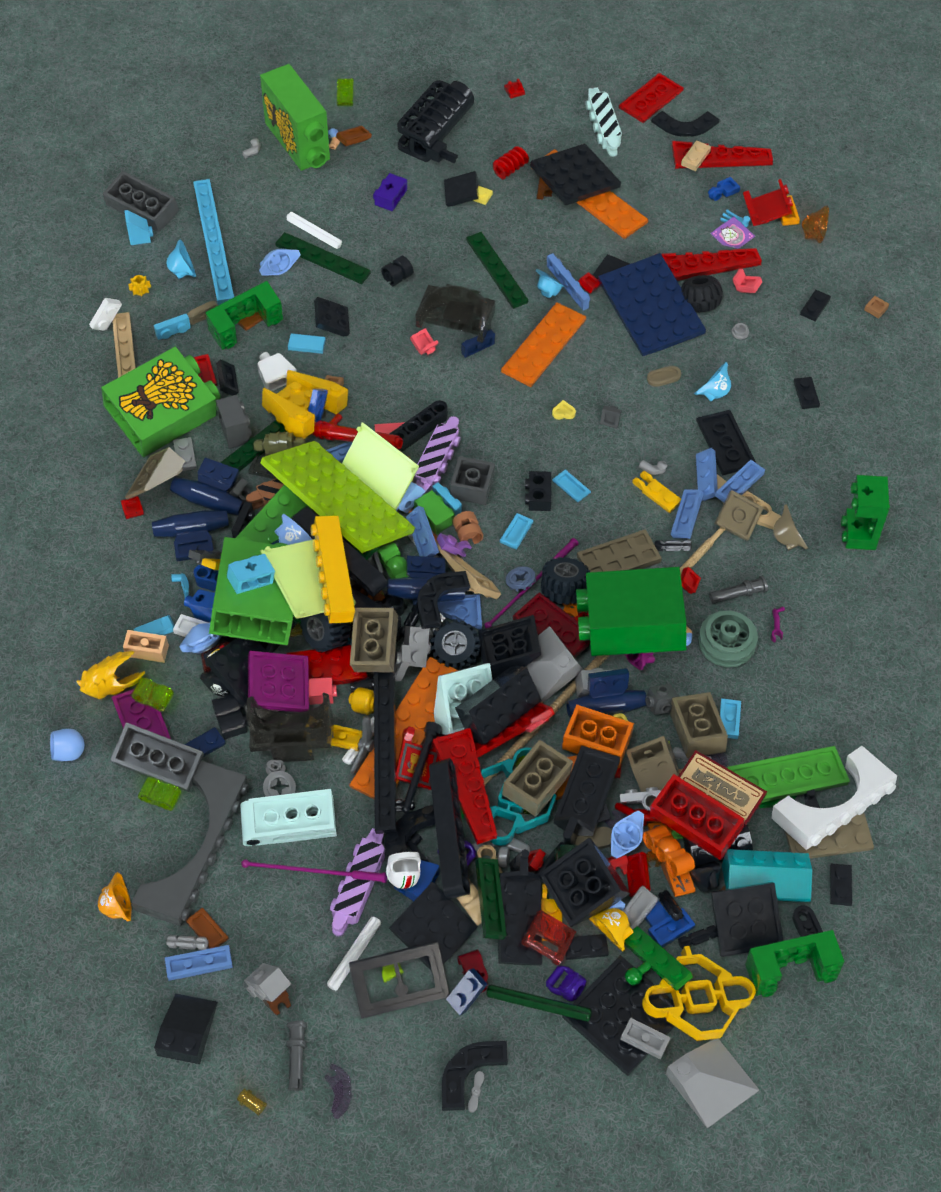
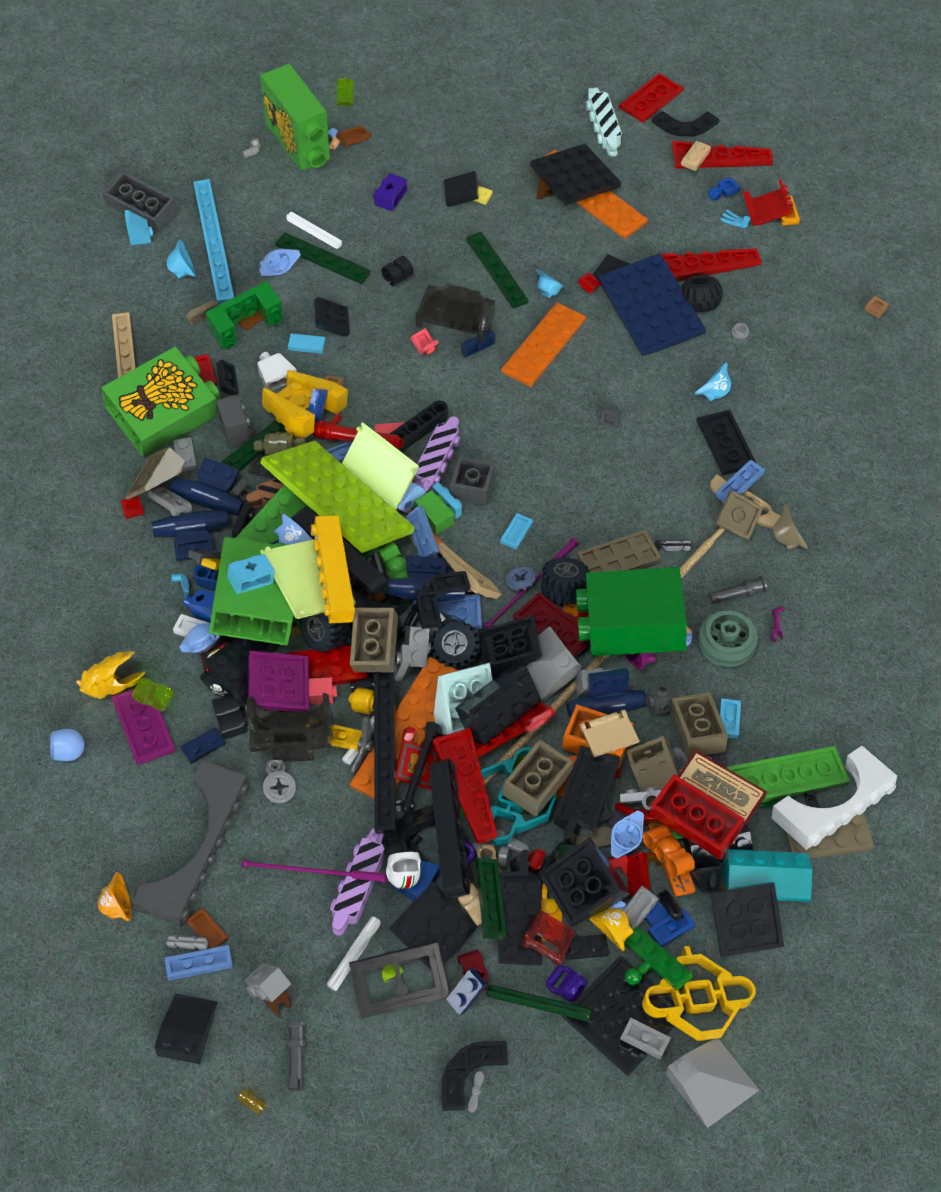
(105, 314): white plate -> none
(139, 285): yellow gear -> none
(146, 646): light nougat brick -> none
(157, 757): dark grey brick -> none
(159, 793): clear neon green axle -> none
(160, 626): medium azure tile -> none
(170, 501): none -> light grey plate
(172, 326): medium azure plate -> none
(268, 822): light aqua hinge -> none
(342, 1090): piece -> none
(434, 121): black piece -> none
(450, 544): medium lavender plate -> none
(467, 527): nougat wheel -> none
(510, 162): red piece -> none
(514, 89): red tile -> none
(539, 491): black brick -> none
(563, 410): light yellow tile -> none
(565, 278): medium blue plate -> none
(571, 486): medium azure tile -> none
(609, 733): none -> tan piece
(657, 469): light grey arm -> none
(657, 492): yellow hinge -> none
(664, 376): dark tan tile -> none
(687, 514): medium blue plate -> none
(689, 580): red plate -> none
(698, 937): black axle -> none
(707, 473): medium blue plate -> none
(733, 233): sticker -> none
(745, 283): coral bracket -> none
(765, 961): green plate -> none
(806, 393): black plate -> none
(807, 927): black plate -> none
(815, 224): clear orange hat -> none
(815, 305): black plate -> none
(841, 884): black plate -> none
(868, 512): green plate -> none

